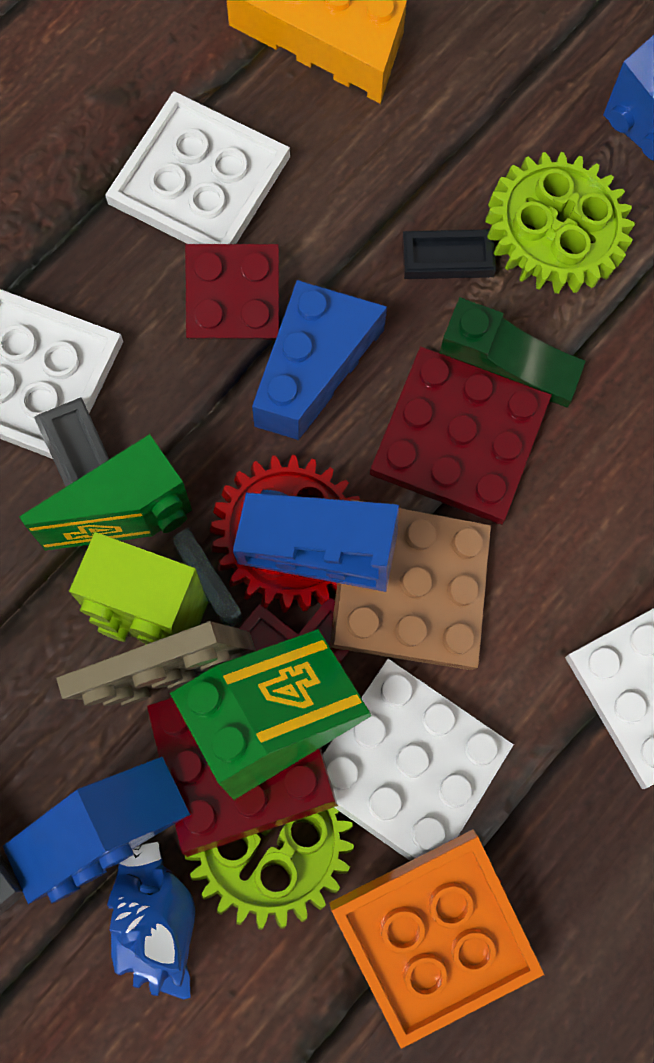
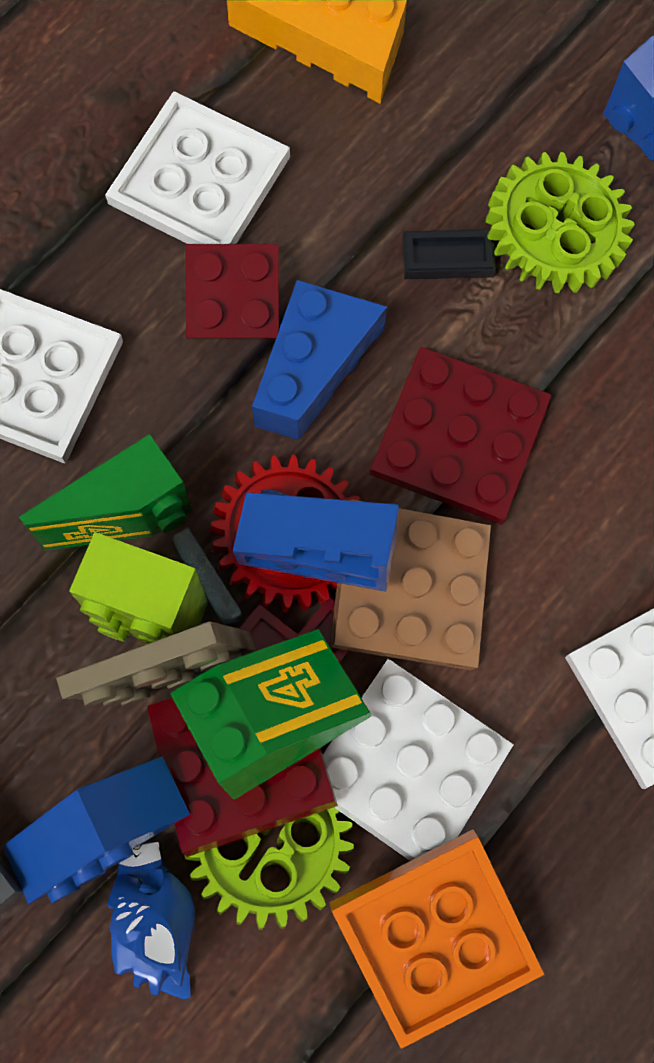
(72, 440): dark grey tile -> none
(495, 345): dark green slope -> none

